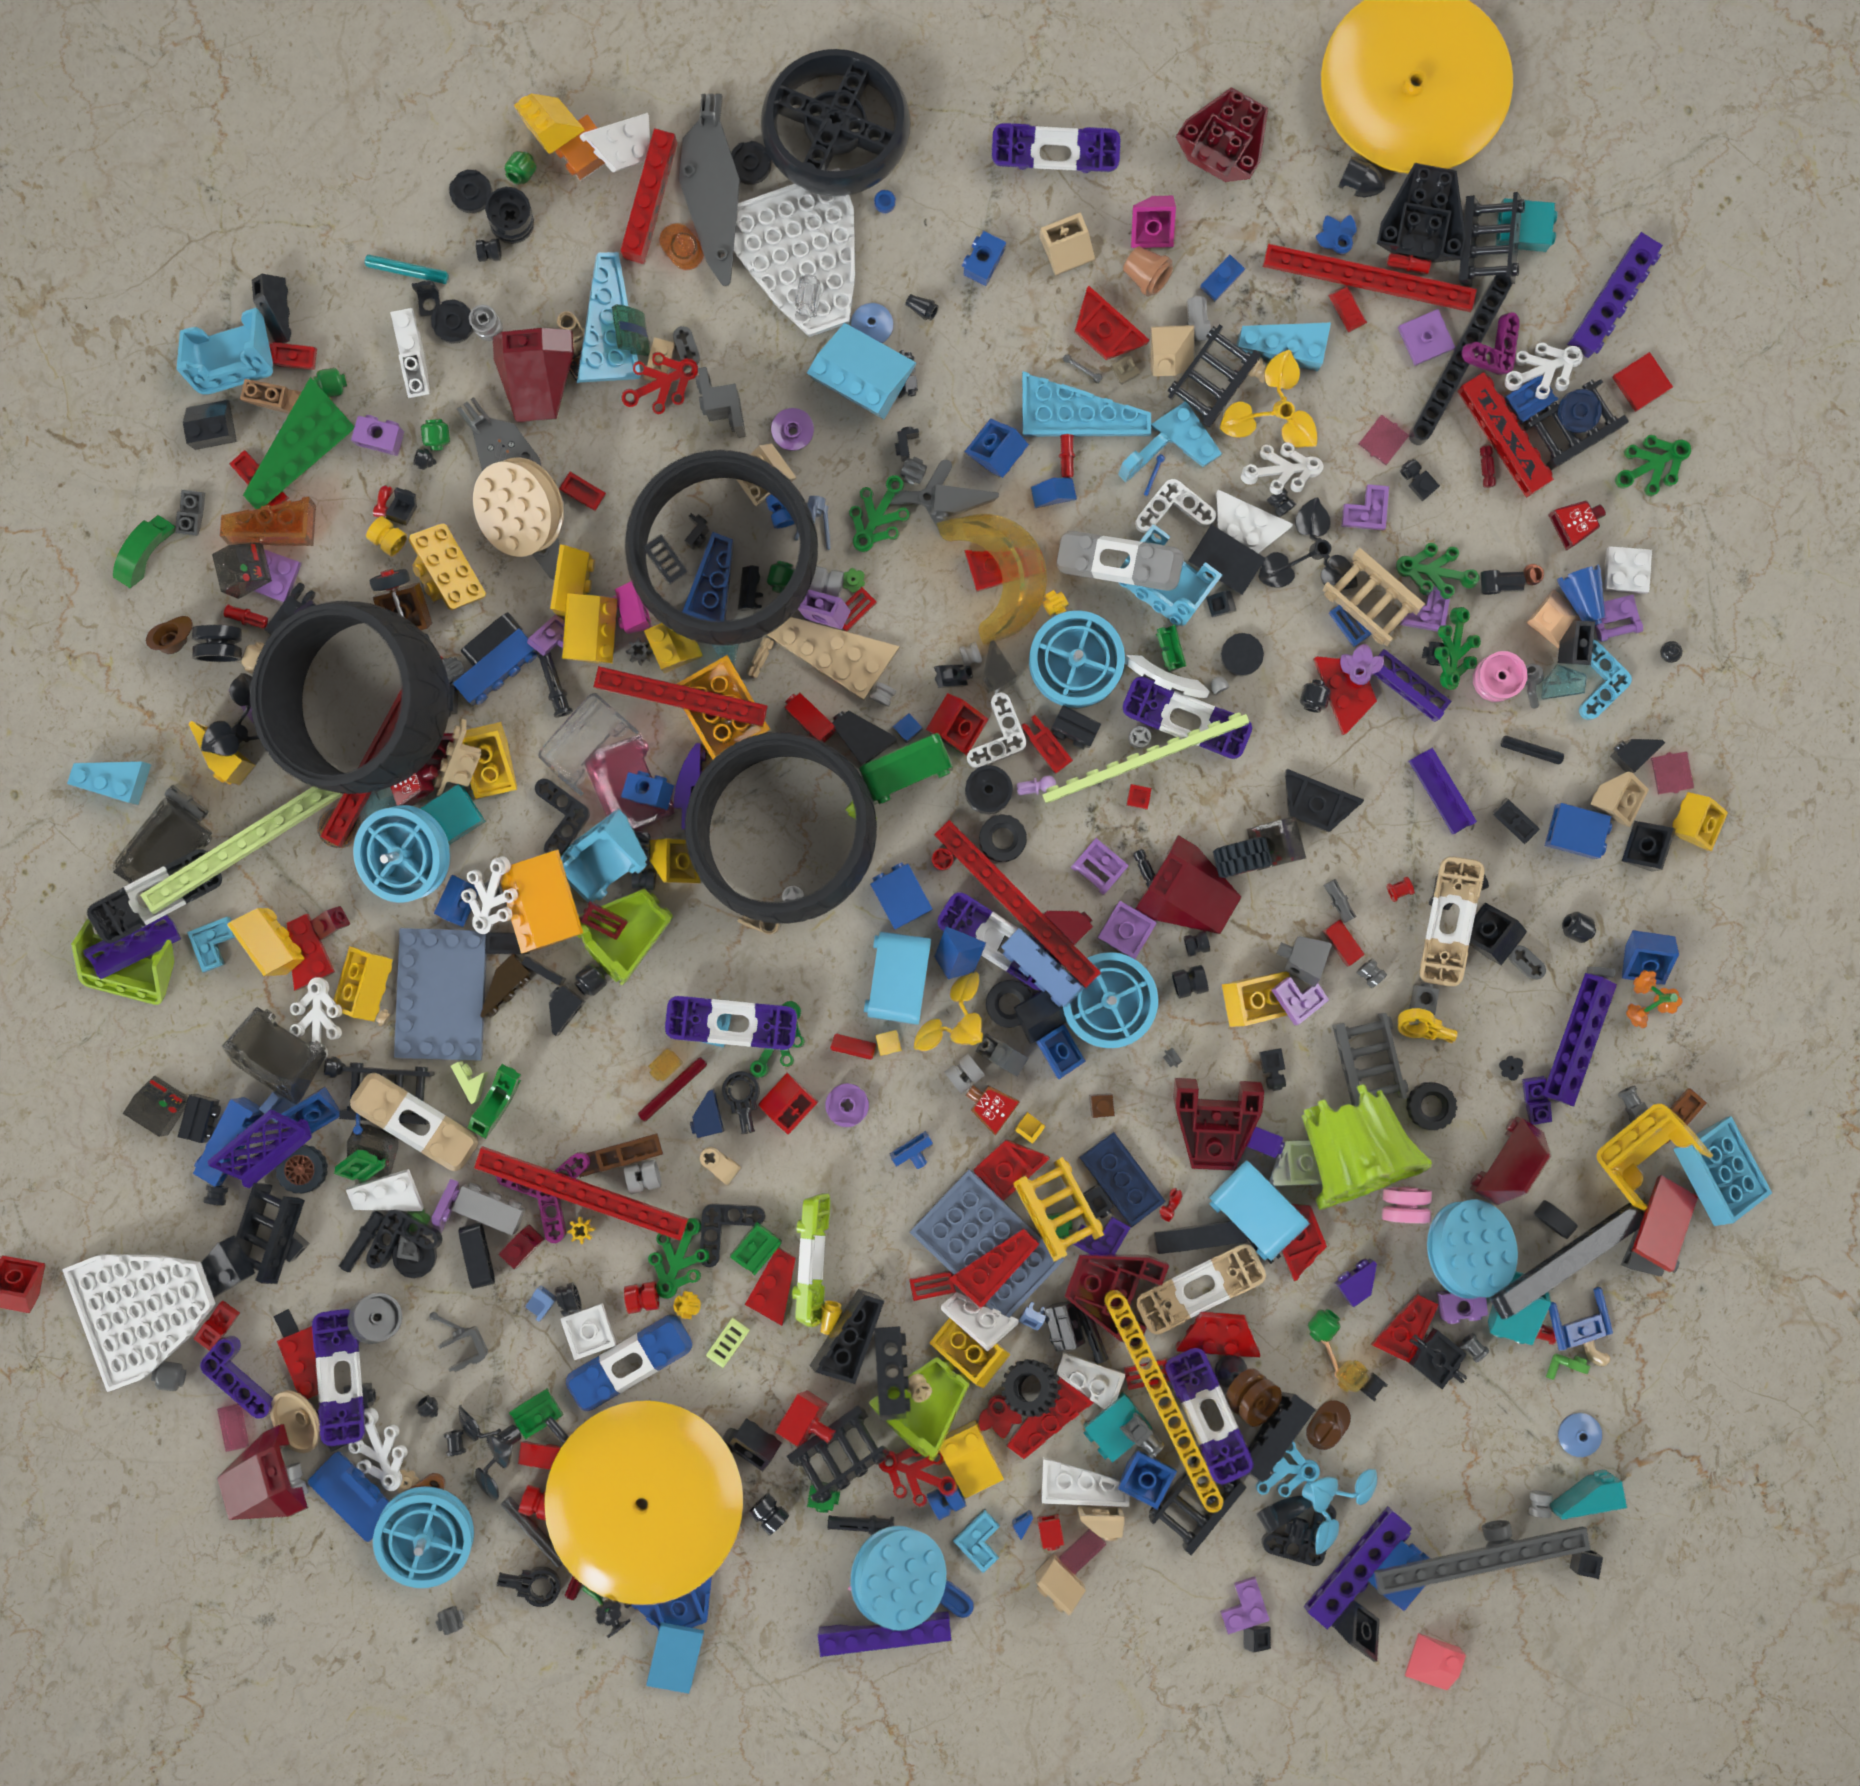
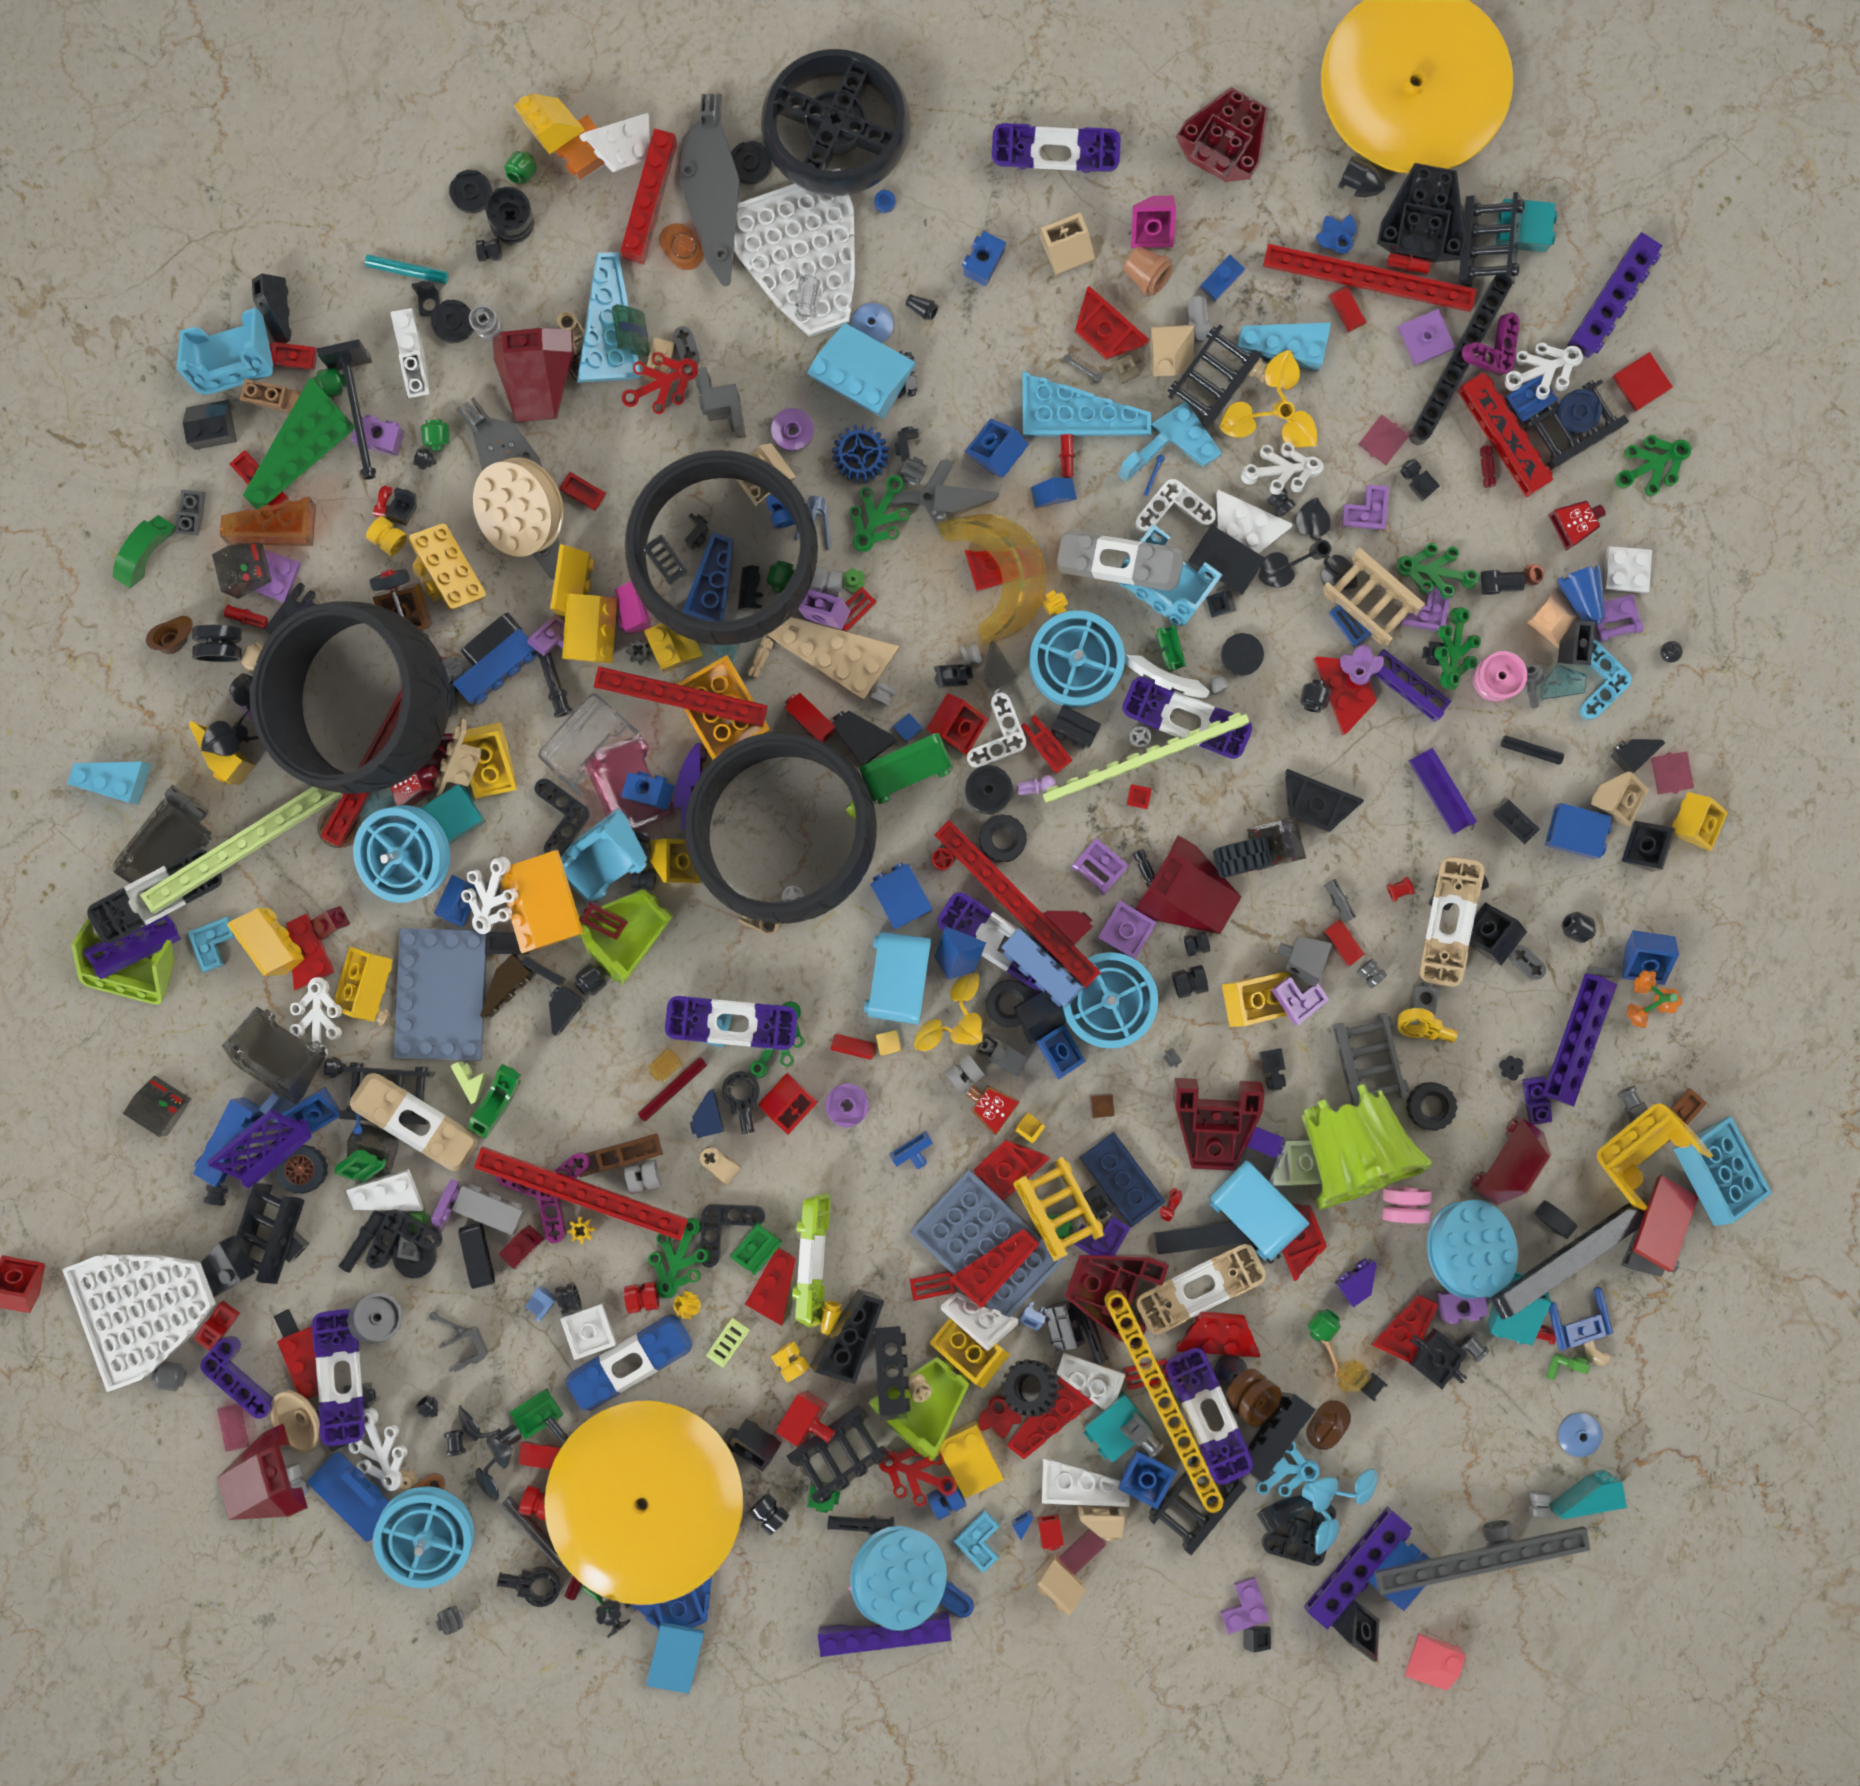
(199, 1118): black brick -> none
(344, 357): none -> black tile
(795, 1367): none -> yellow wheel
(852, 455): none -> blue gear
(1587, 1564): black brick -> none

